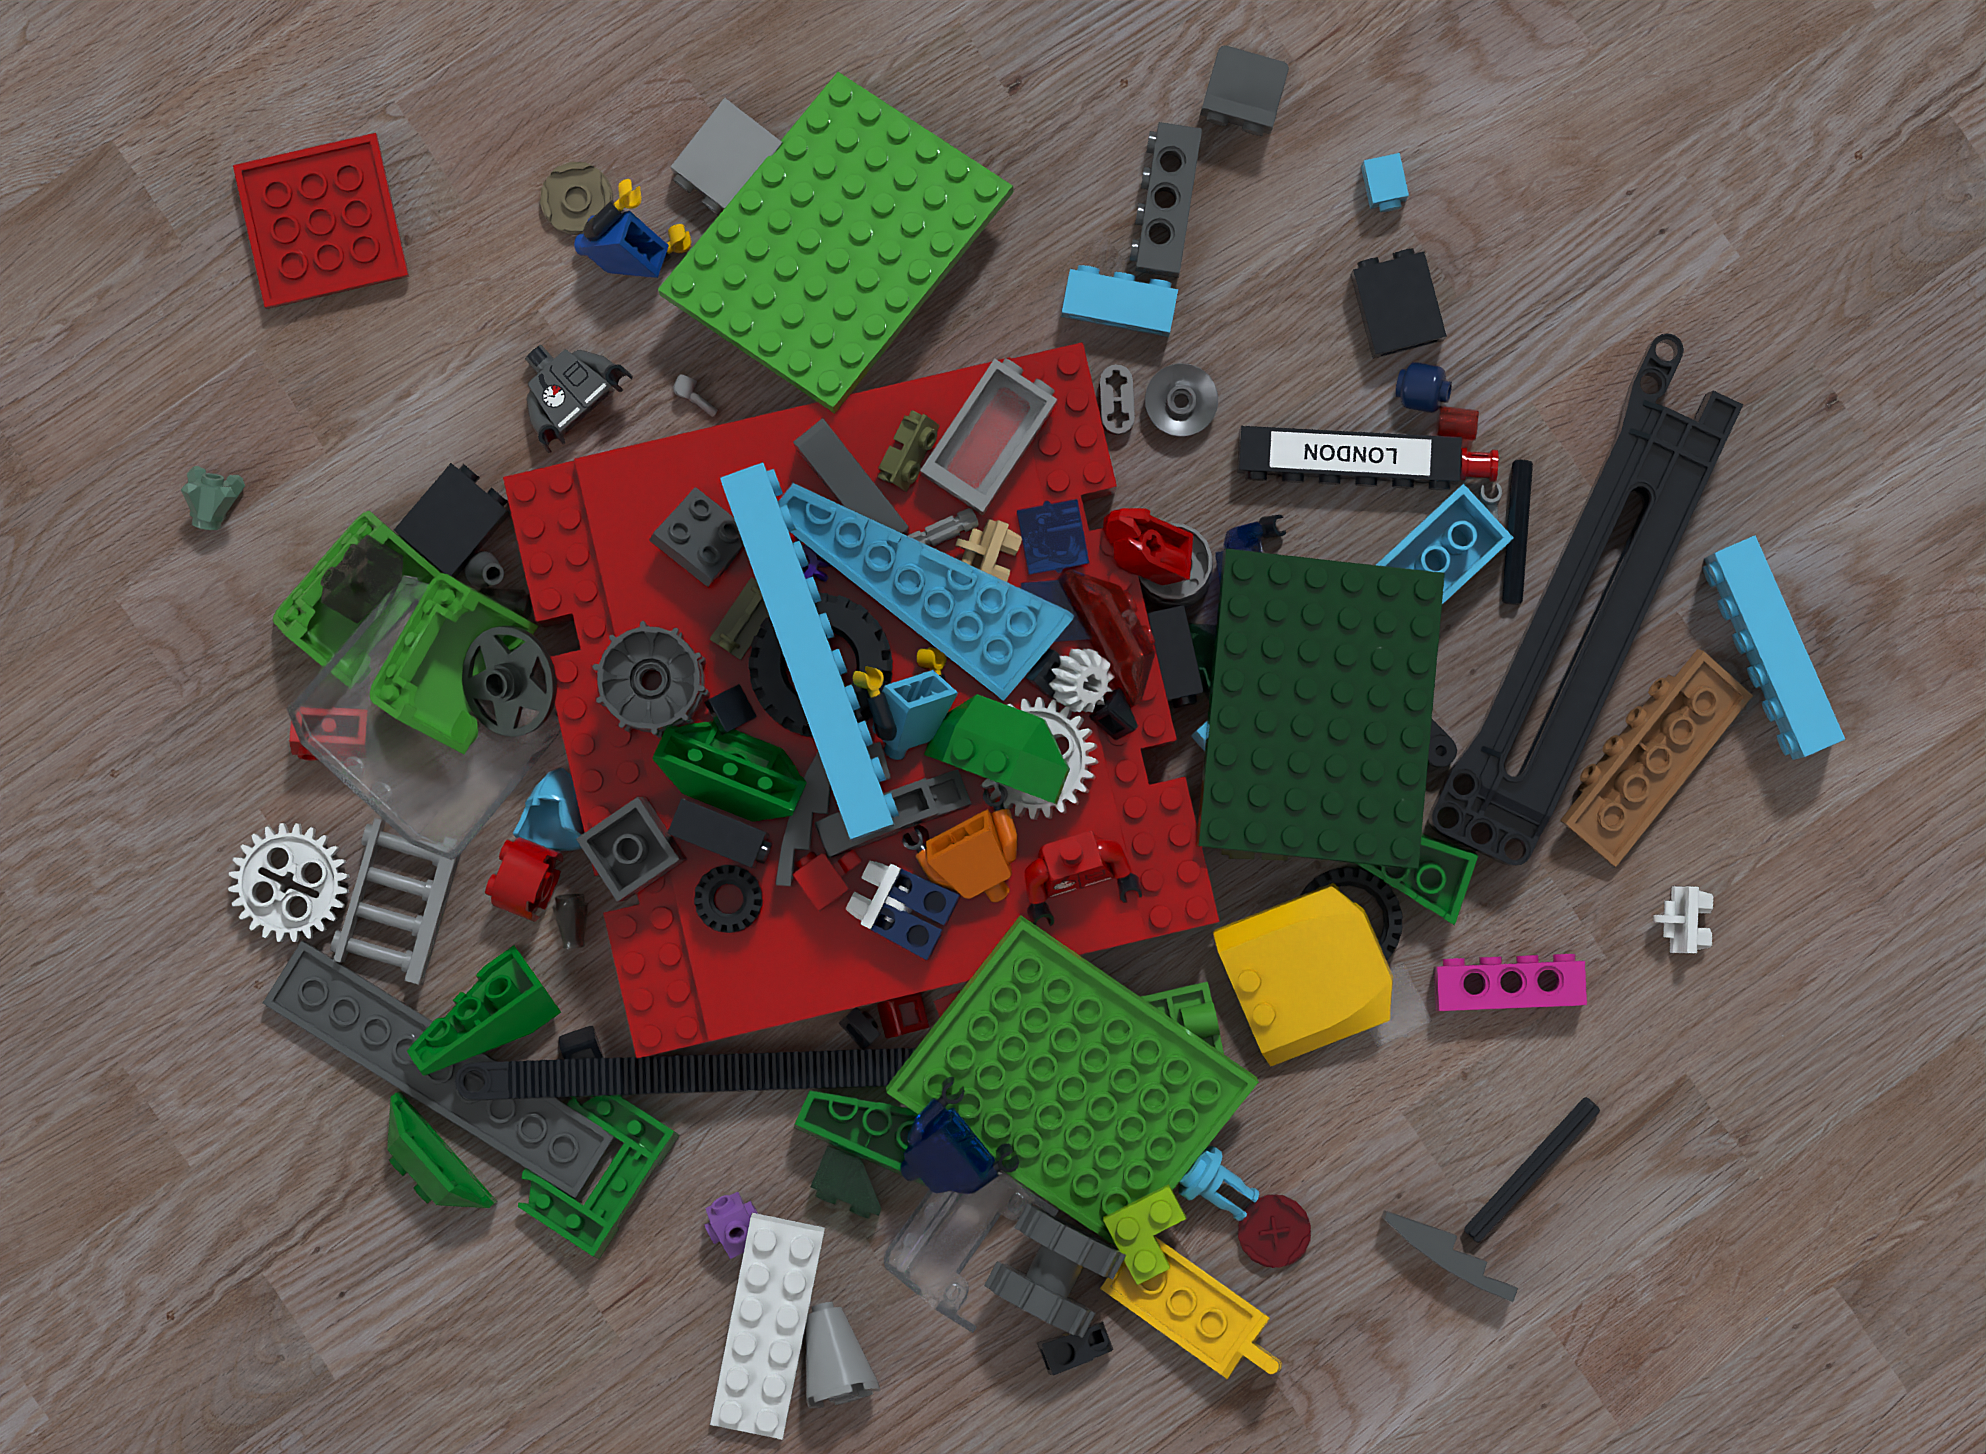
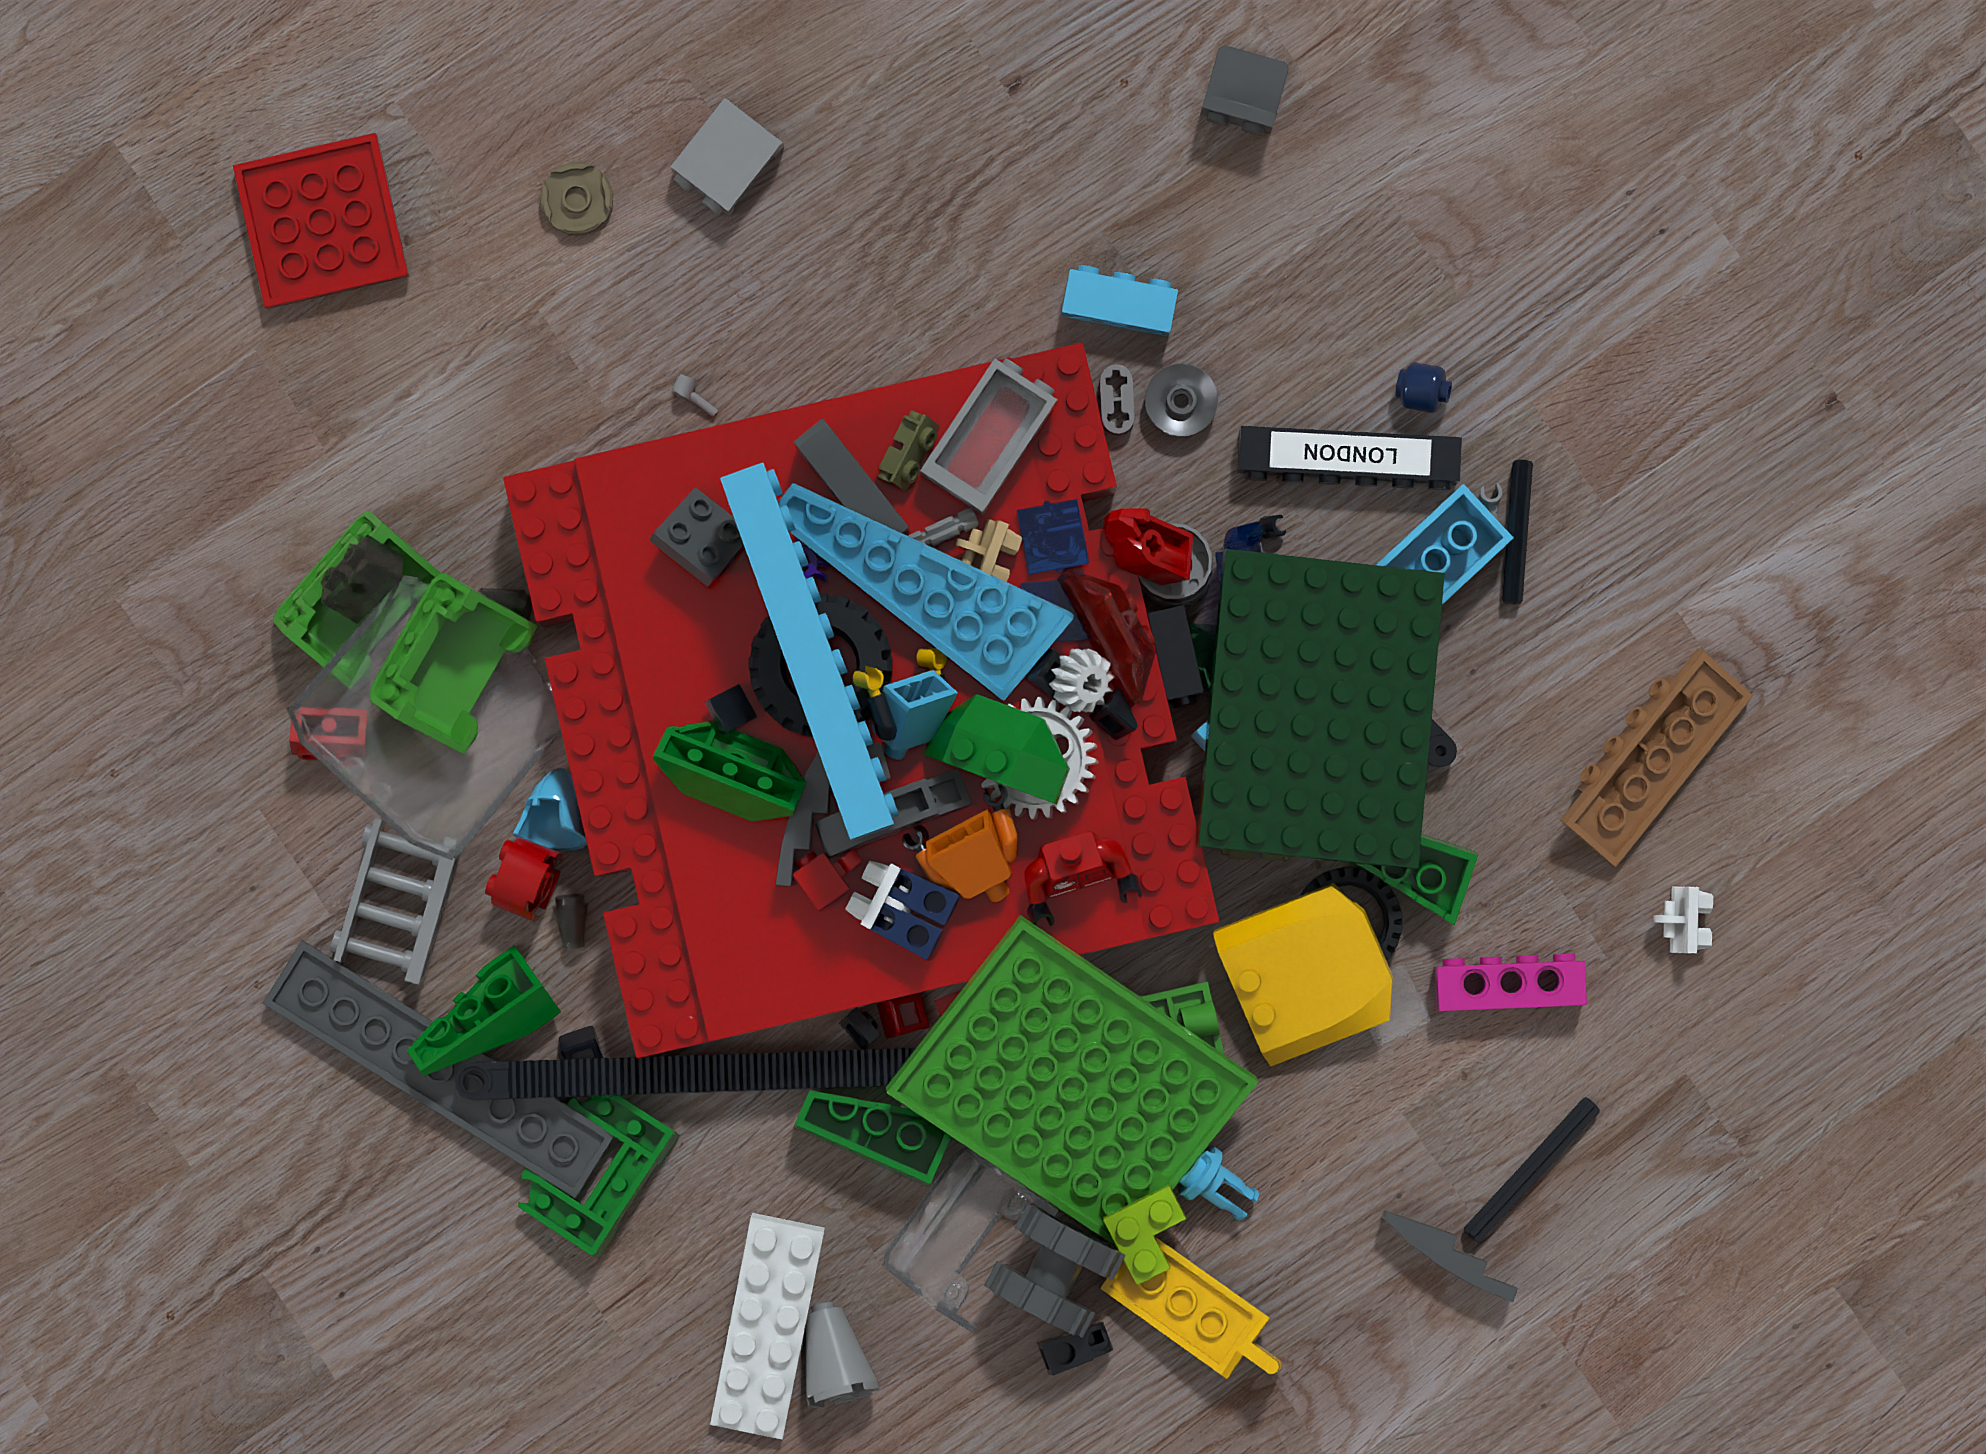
(210, 497): sand green rock -> none
(276, 913): white gear -> none
(430, 1161): green wedge -> none
(453, 519): black brick -> none
(477, 567): dark grey cone -> none
(509, 681): pearl dark grey wheel -> none
(567, 389): dark grey torso -> none
(622, 673): dark grey piece -> none
(623, 242): blue torso -> none
(631, 849): dark grey brick -> none
(705, 898): black tyre -> none
(720, 834): black brick -> none
(730, 1222): medium lavender brick -> none
(742, 621): olive hinge -> none
(836, 241): bright green plate -> none
(846, 1179): clear green slope -> none
(948, 1152): clear blue torso -> none
(1167, 257): dark grey brick -> none
(1274, 1231): dark red tile -> none
(1385, 182): medium azure brick -> none
(1398, 303): black brick -> none
(1457, 422): clear red piece -> none
(1479, 464): red bush -> none
(1668, 465): black gear -> none
(1773, 649): medium azure brick -> none

